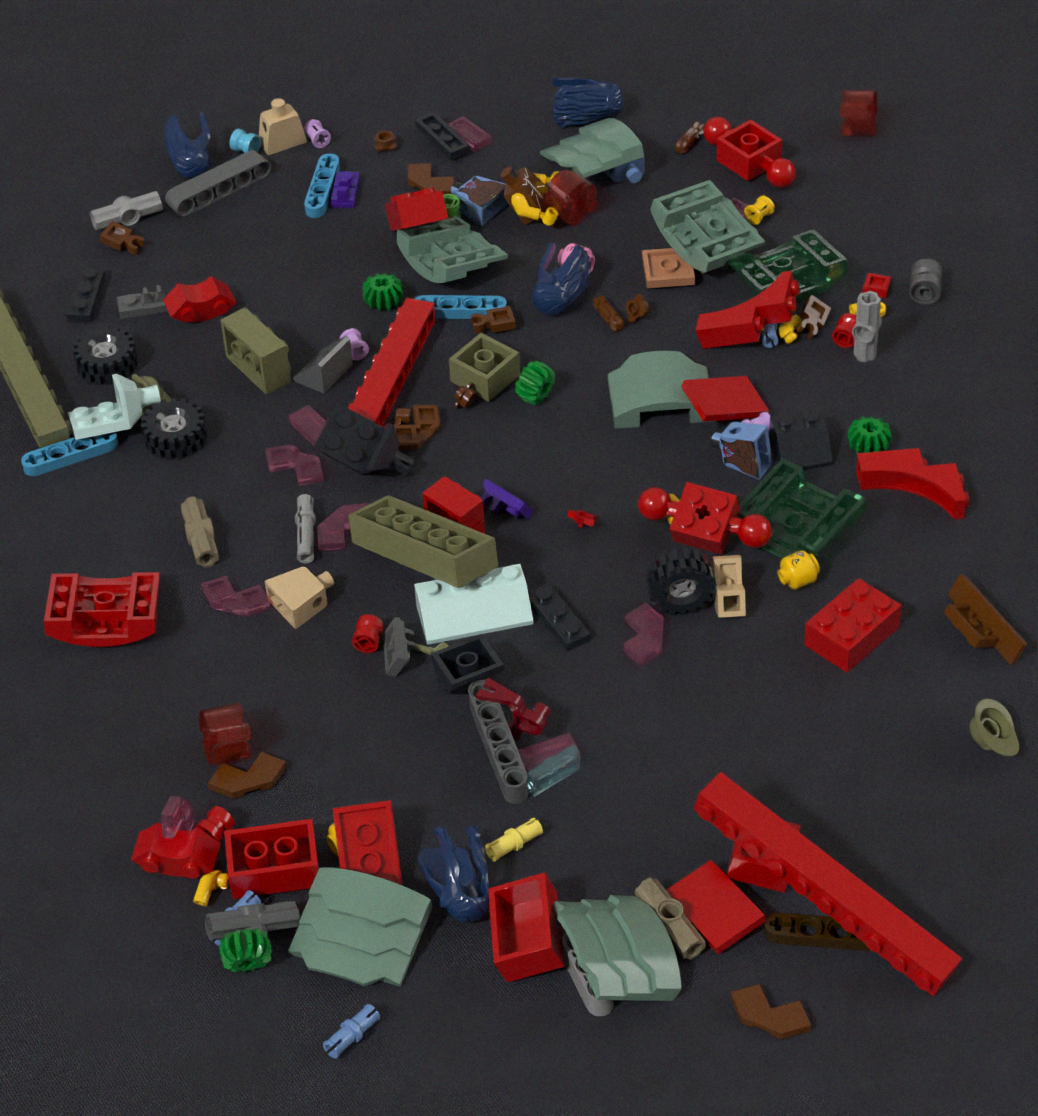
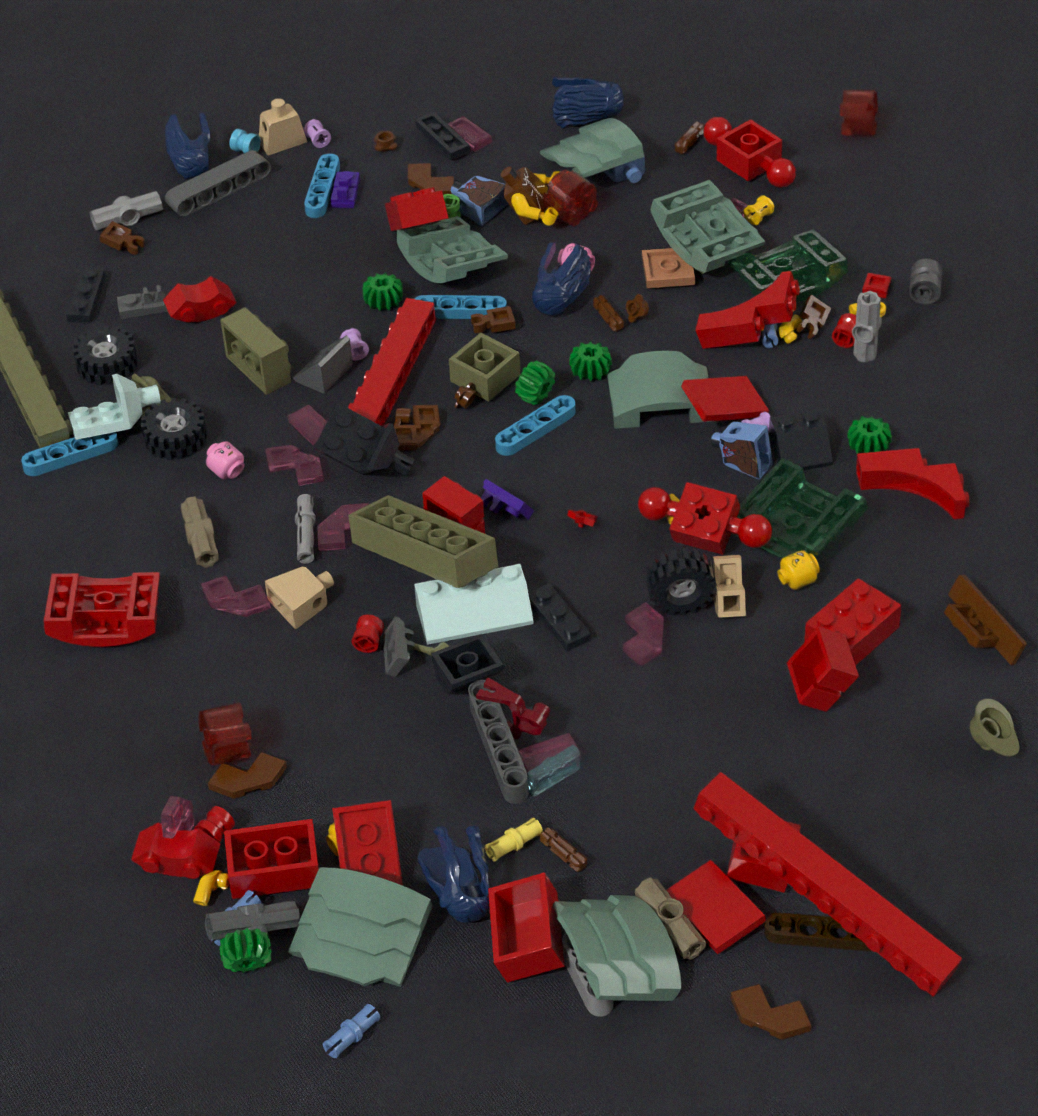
(225, 460): none -> bright pink head
(512, 440): none -> dark azure beam
(563, 849): none -> reddish brown axle
(590, 361): none -> green gear
(822, 669): none -> red piece

